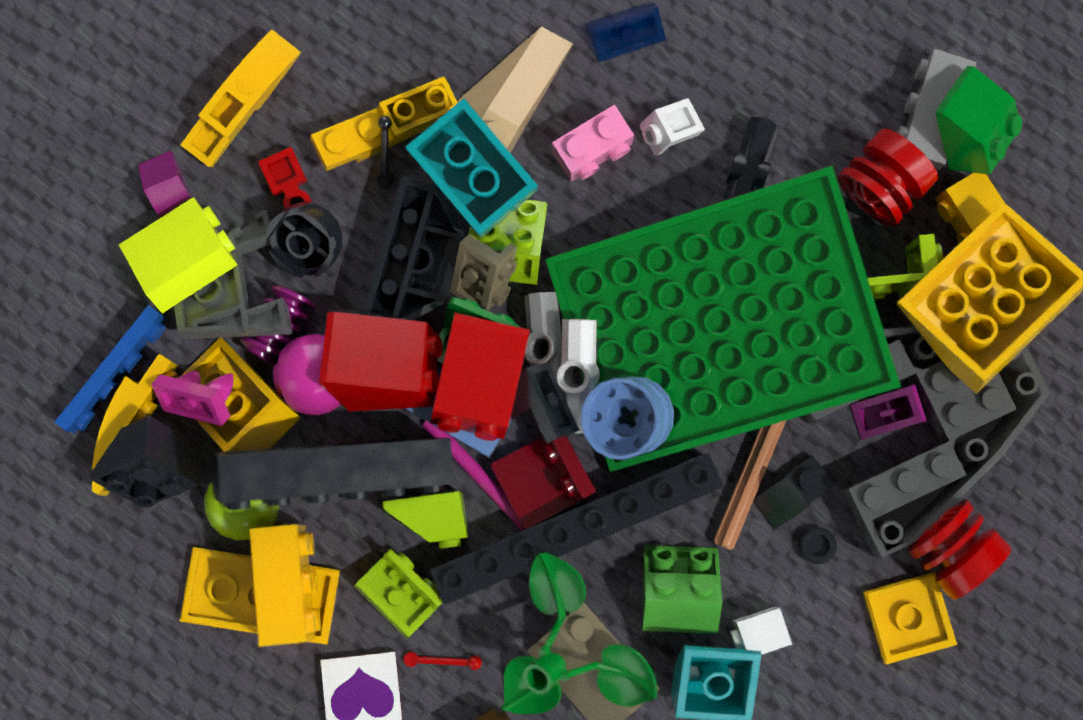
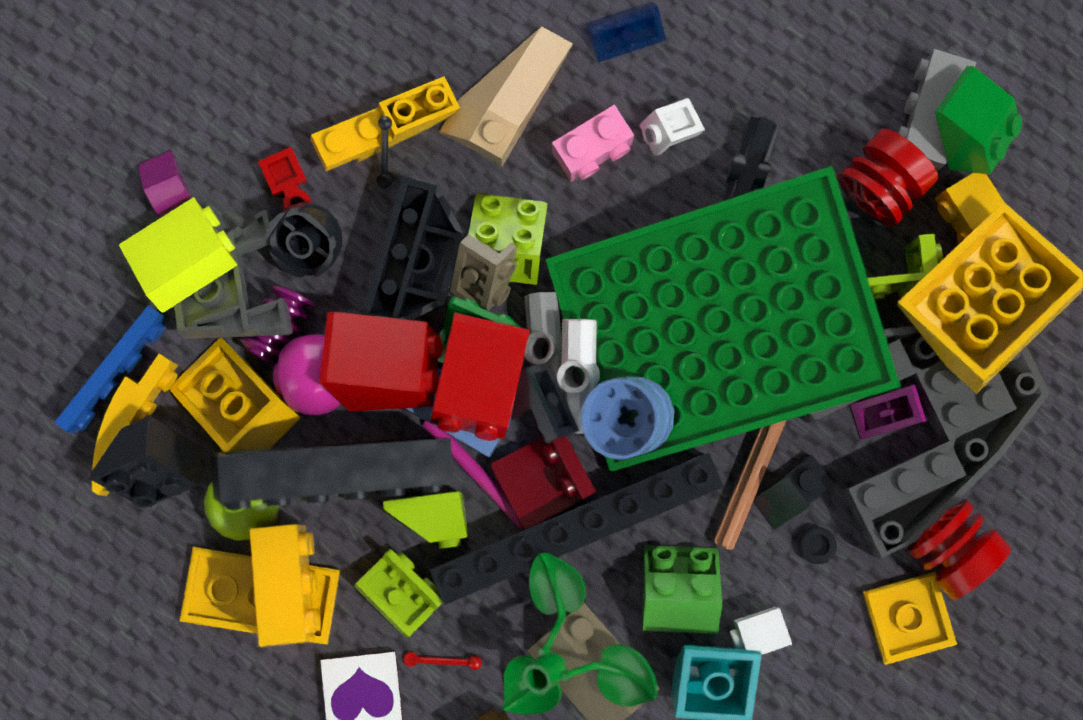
(193, 400): dark pink tile -> none
(239, 97): yellow slope -> none
(472, 168): teal brick -> none

